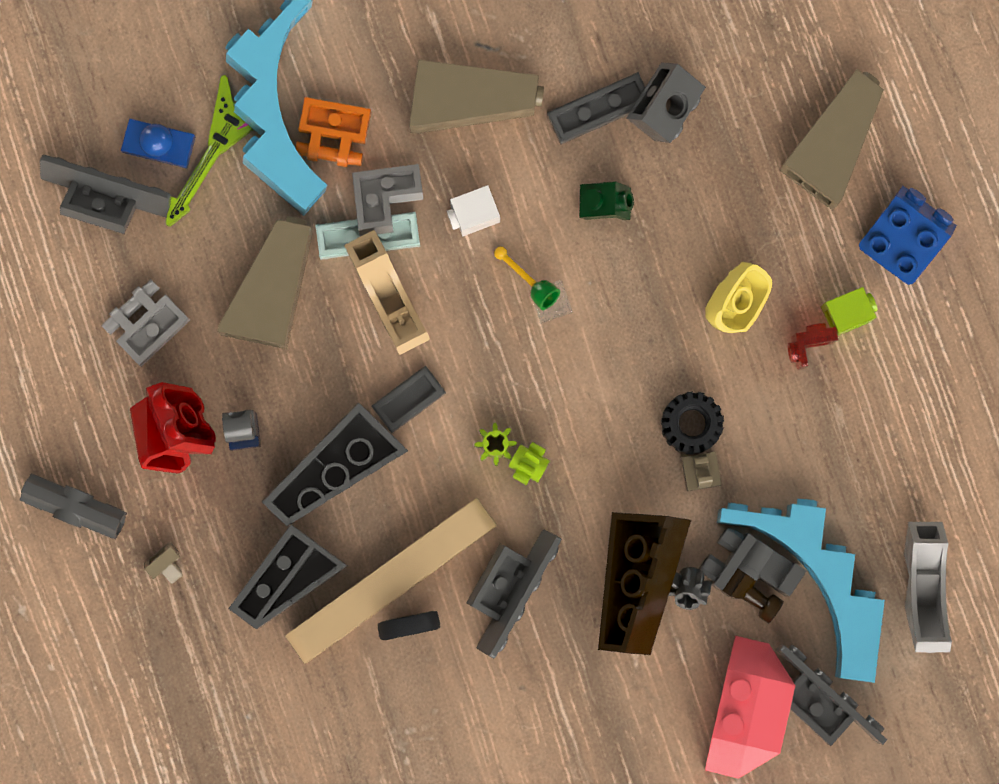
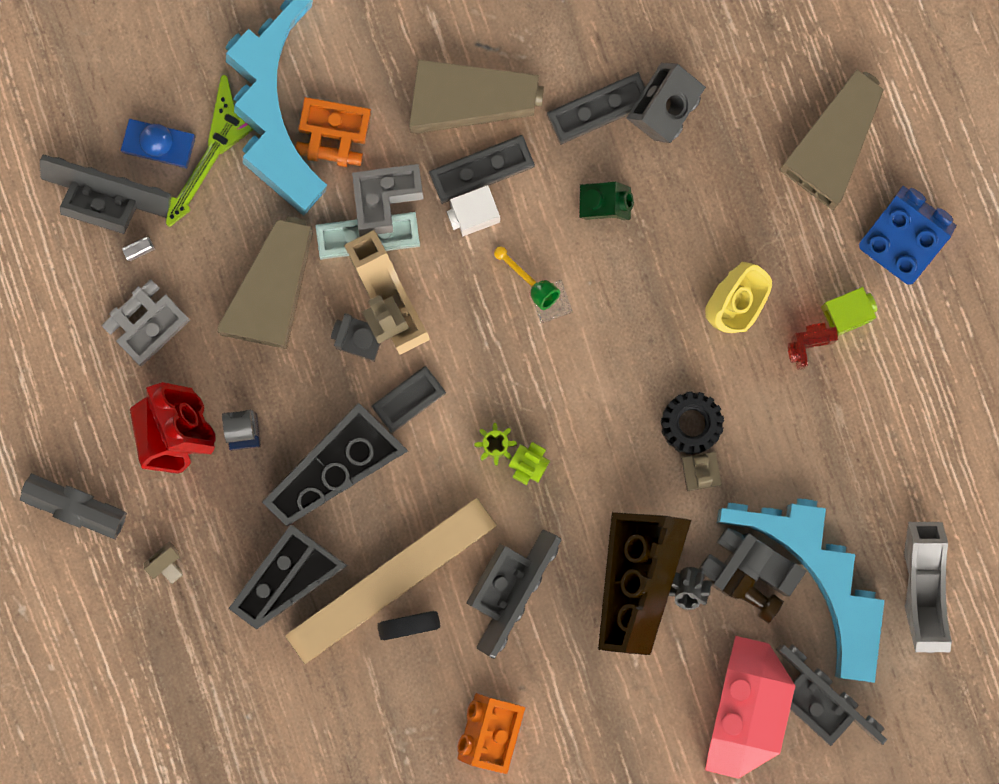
(138, 248): none -> flat silver piece
(355, 338): none -> dark grey bracket
(384, 318): none -> dark tan tile
(482, 168): none -> dark grey tile
(490, 733): none -> orange bracket

